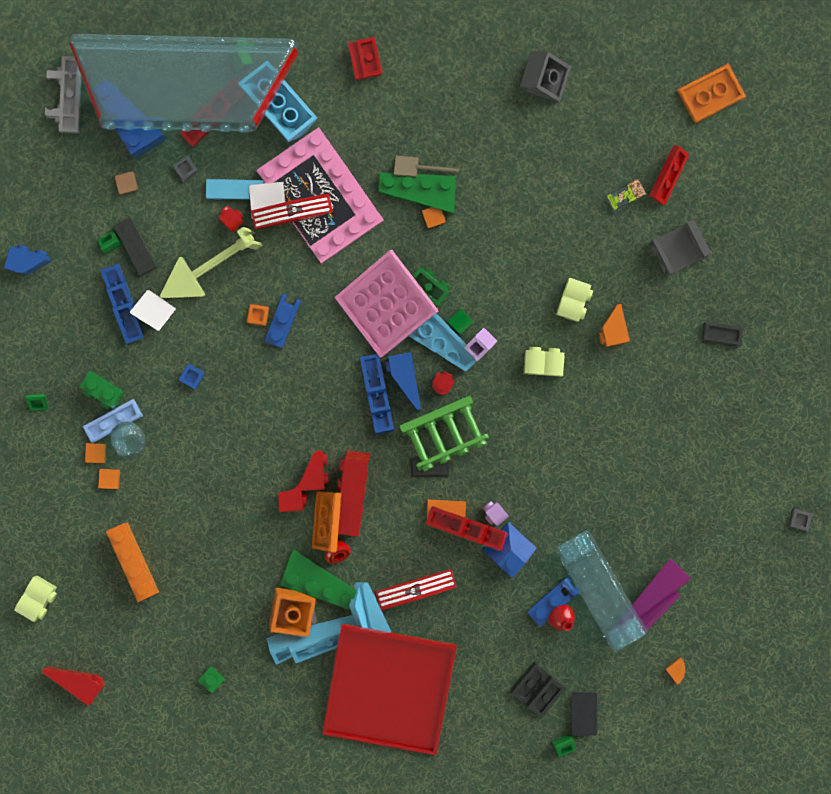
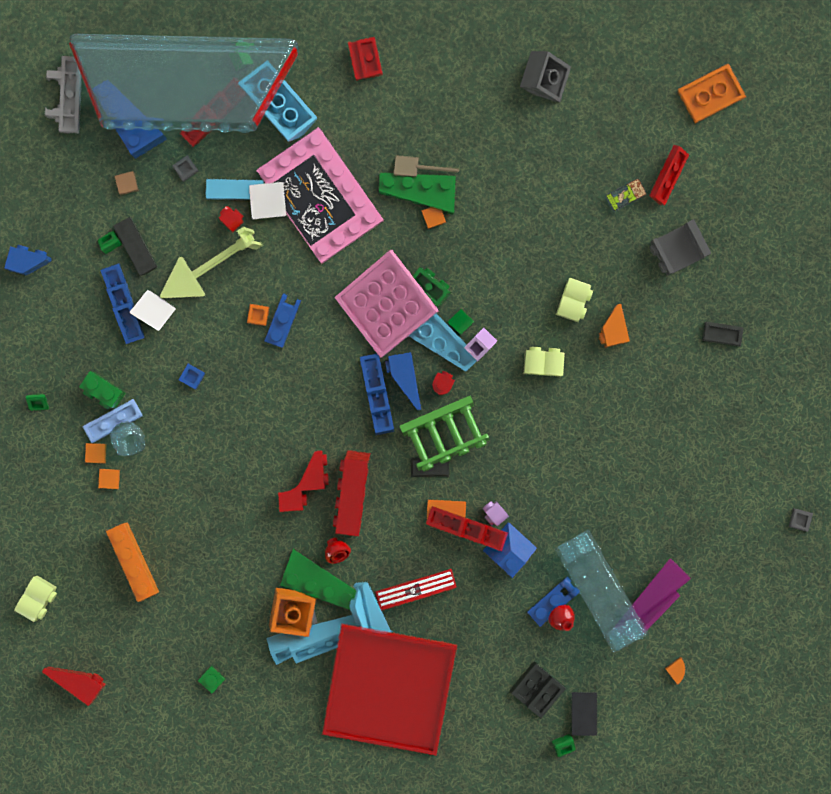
(292, 211): slope -> none
(326, 521): orange tile -> none

